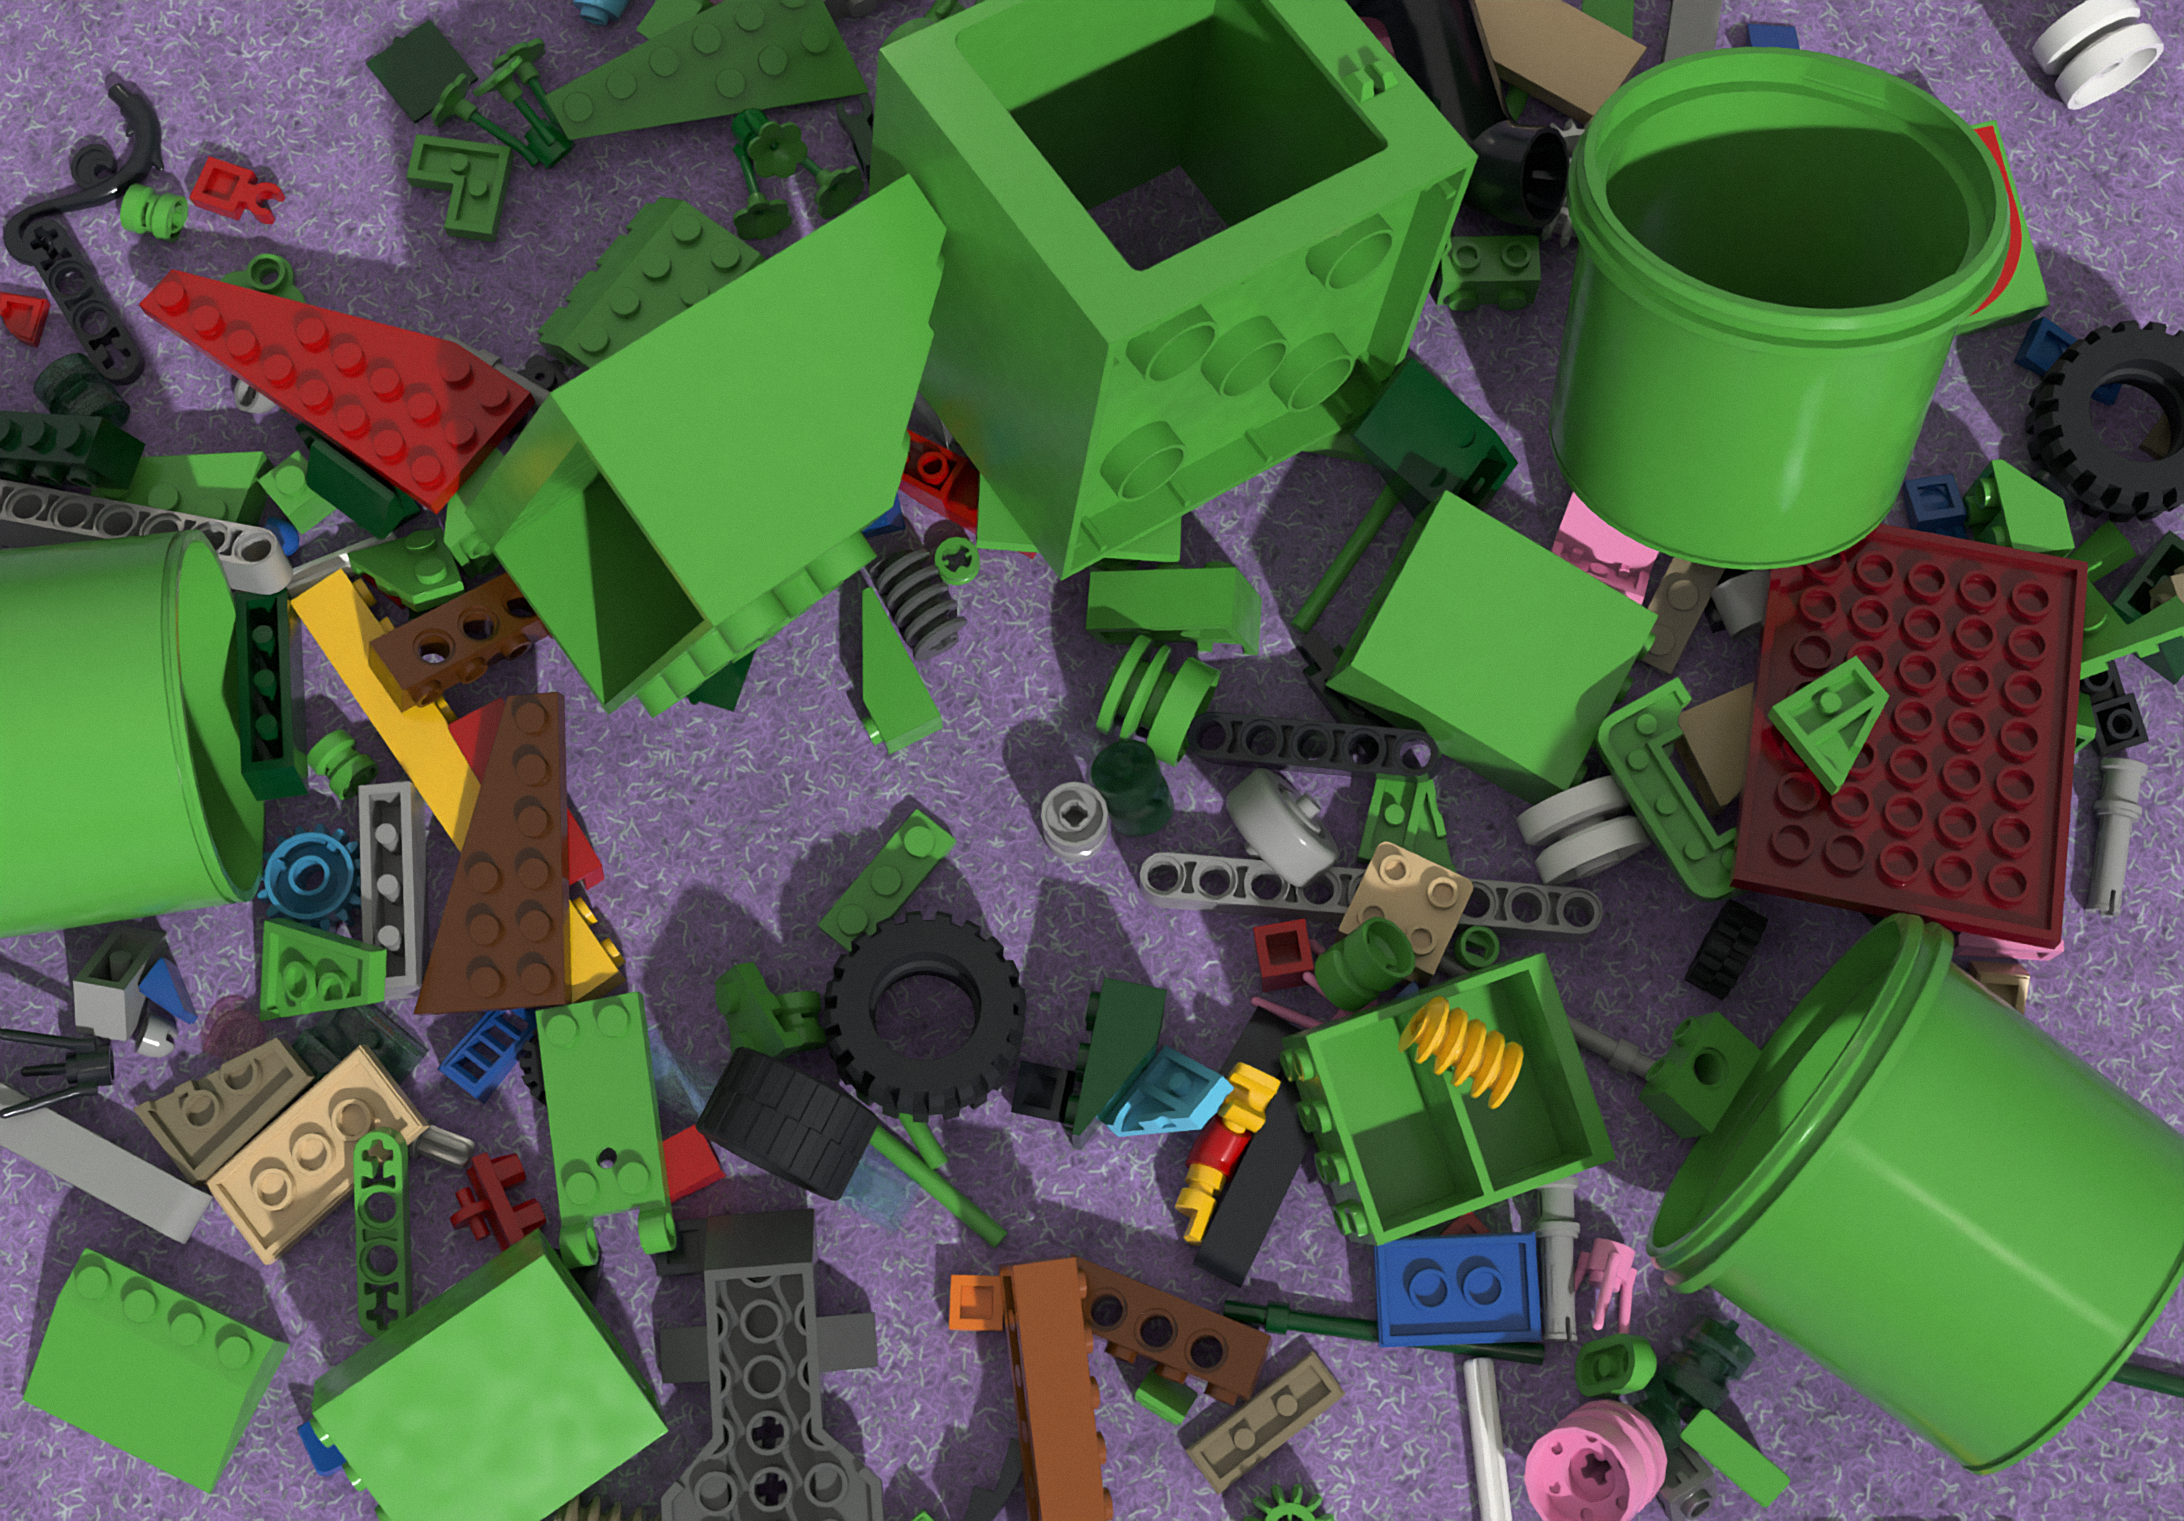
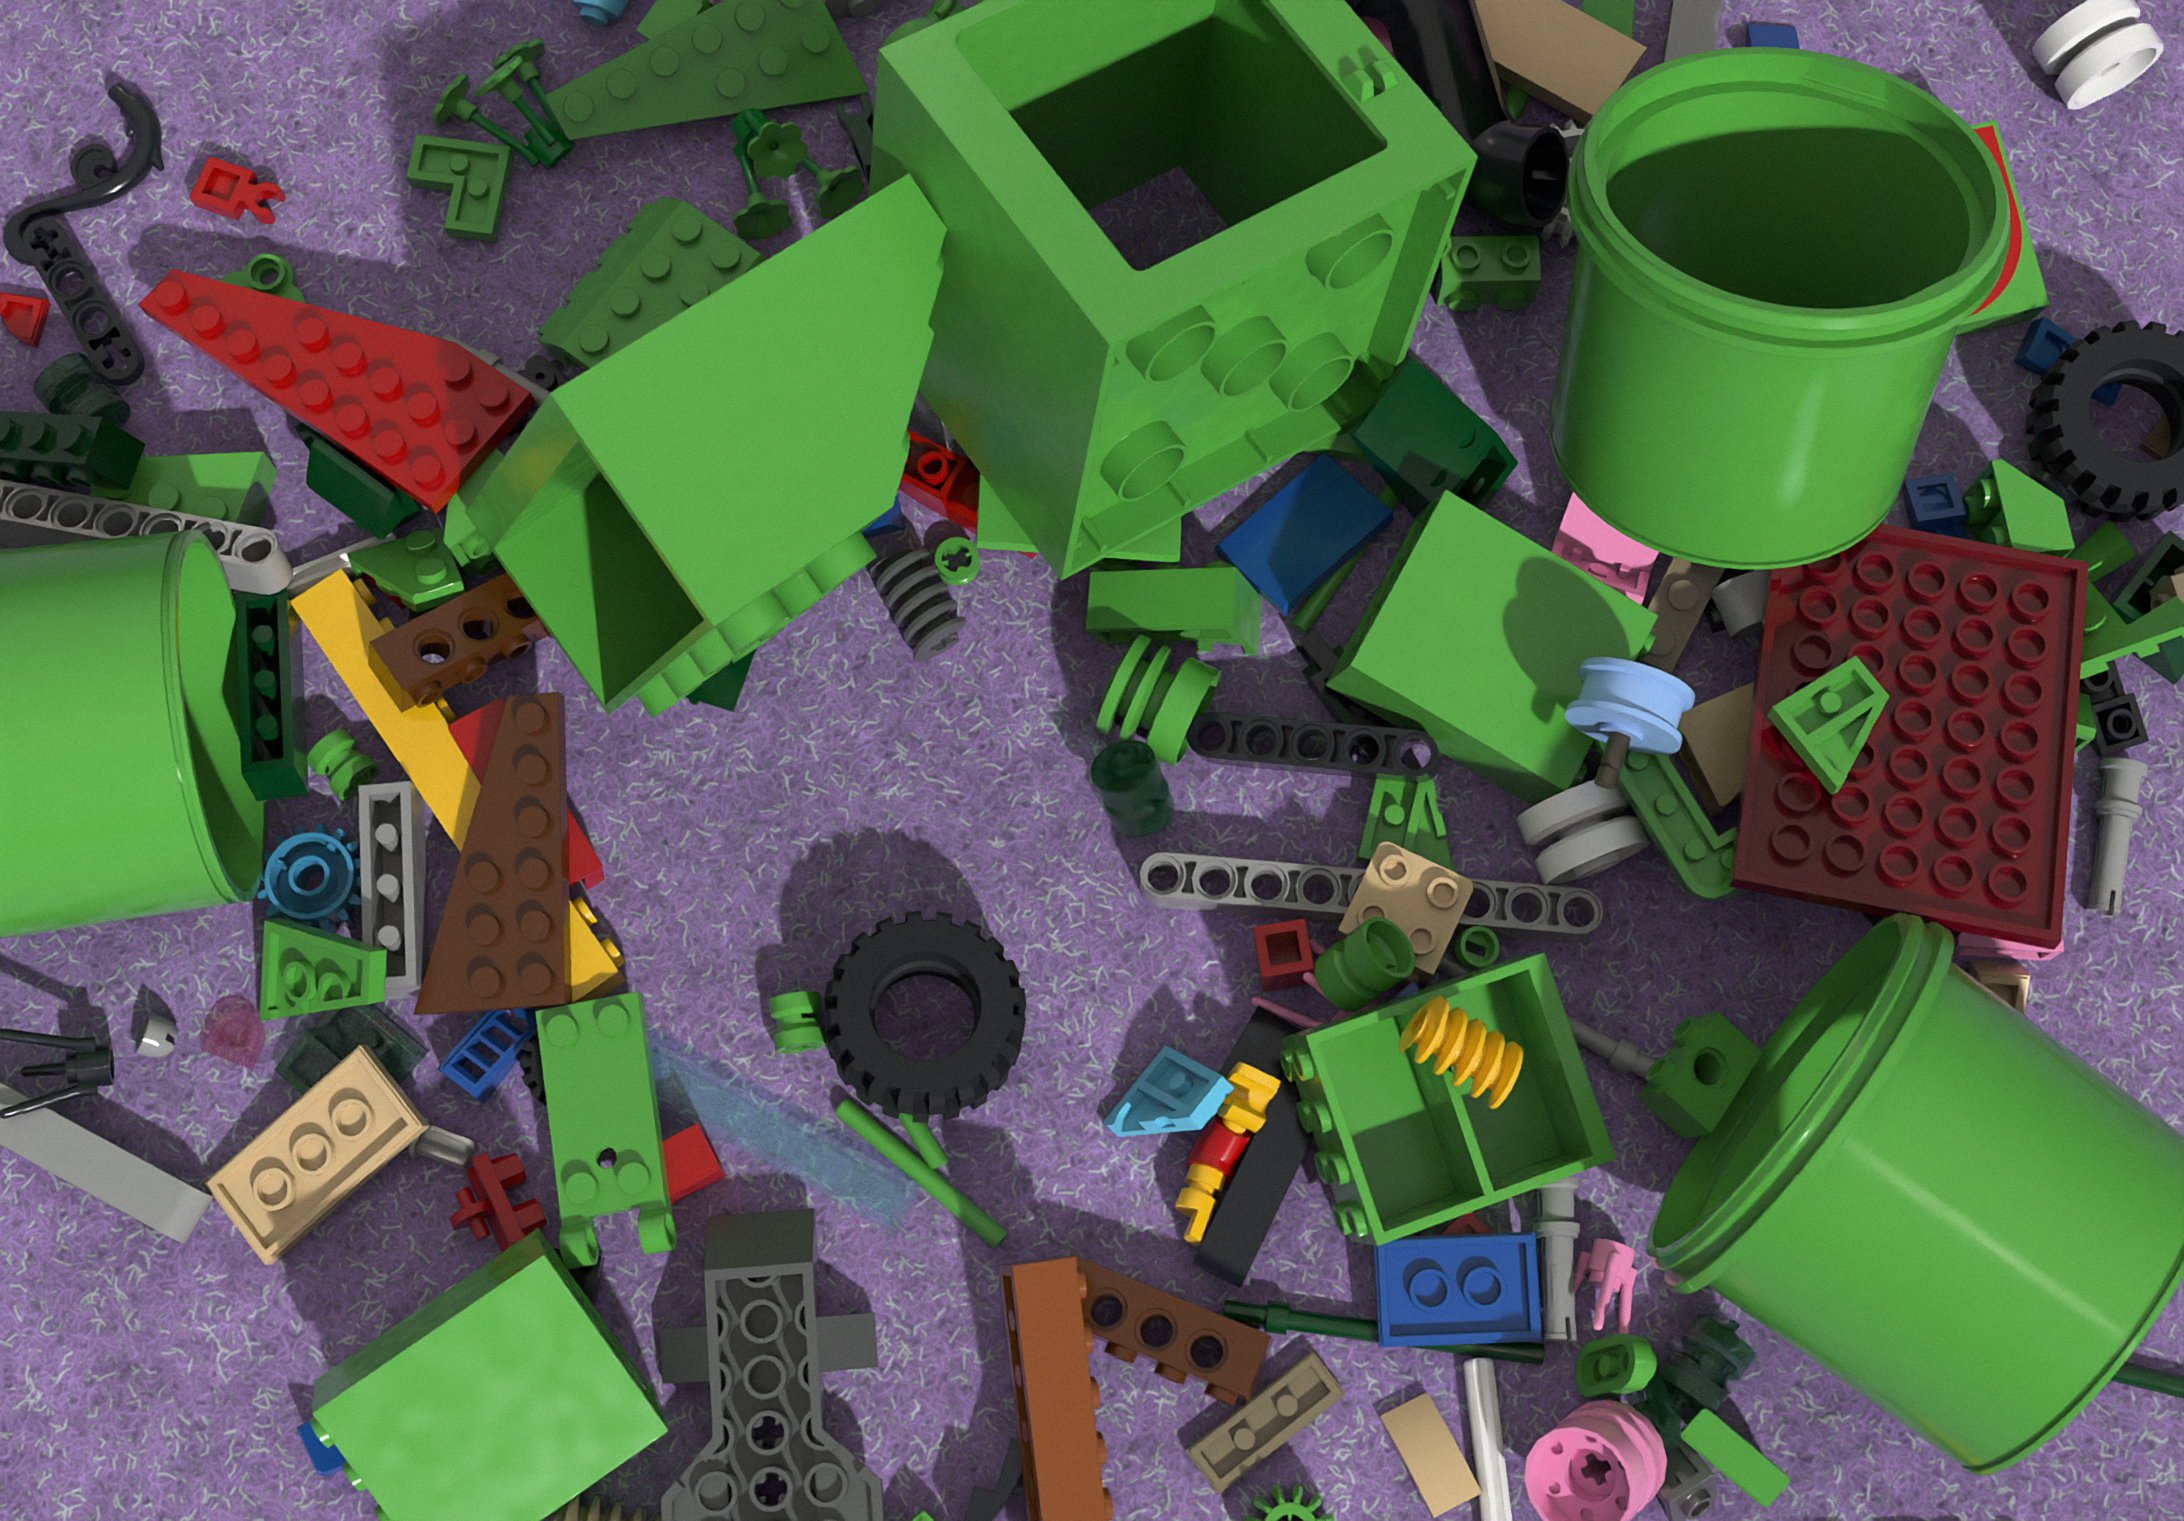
(107, 986): light grey slope -> none
(147, 211): bright green wheel -> none
(151, 1369): bright green slope -> none
(167, 989): blue slope -> none
(221, 1113): dark tan wing -> none
(248, 402): light grey hinge -> none
(285, 533): blue hinge -> none
(290, 492): bright green brick -> none
(375, 1232): bright green beam -> none
(419, 69): dark green piece -> none
(689, 1251): black plate -> none
(751, 1012): bright green wing -> none
(787, 1123): black tyre -> none
(888, 880): bright green plate -> none
(893, 691): bright green slope -> none
(976, 1303): orange plate -> none
(1043, 1091): black plate -> none
(1074, 821): light grey wheel -> none
(1123, 1043): dark green slope -> none
(1165, 1398): bright green slope -> none
(1282, 827): light grey wheel -> none
(1305, 533): none -> blue tile
(1430, 1454): none -> tan slope
(1628, 710): none -> light blue wheel
(1726, 949): black tyre -> none

